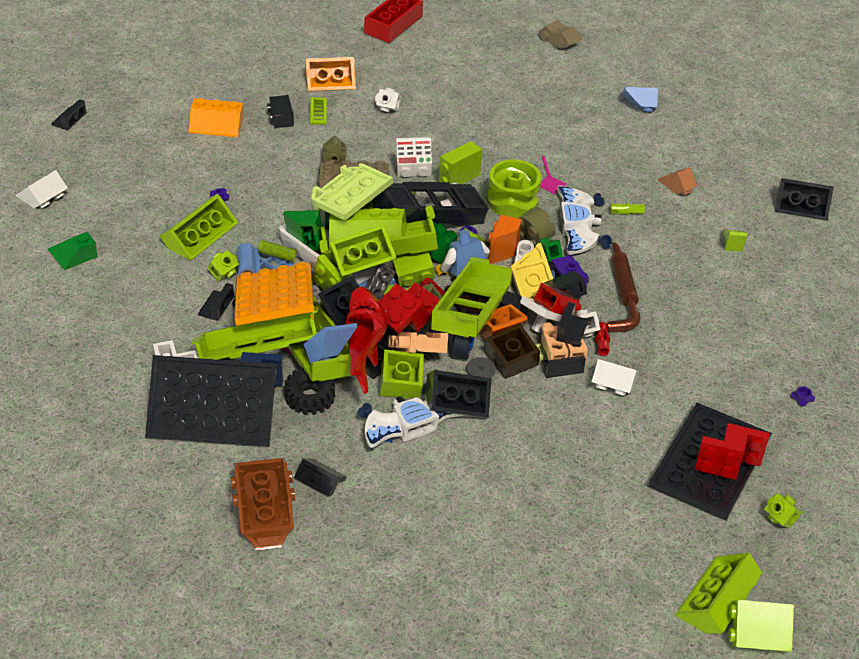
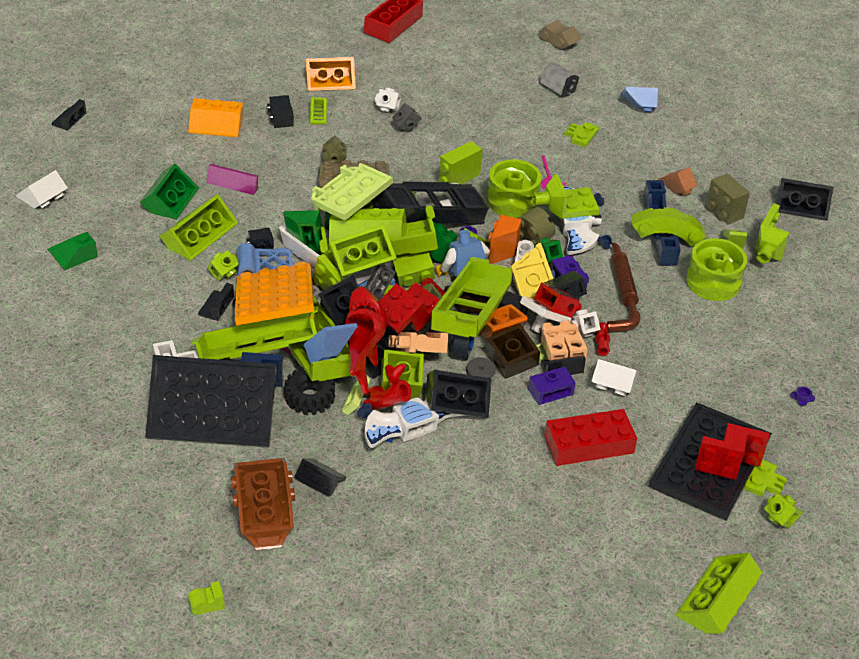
(170, 193): none -> green slope
(206, 599): none -> lime leg
(222, 193): dark purple plate -> none
(232, 179): none -> magenta slope
(261, 238): none -> black brick
(266, 246): lime piece -> none
(354, 398): none -> yellowish green tile
(397, 392): none -> red piece
(406, 118): none -> dark grey brick
(413, 157): white slope -> none
(551, 385): none -> dark purple brick
(559, 79): none -> flat silver piece
(566, 202): none -> lime plate
(571, 327): black panel -> none
(582, 134): none -> lime hinge
(590, 437): none -> red brick
(627, 208): lime axle -> none
(666, 244): none -> dark blue arch
(668, 221): none -> lime brick
(716, 269): none -> lime piece
(727, 199): none -> olive brick
(761, 625): brick -> none
(765, 479): none -> lime hinge
(771, 240): none -> lime plate

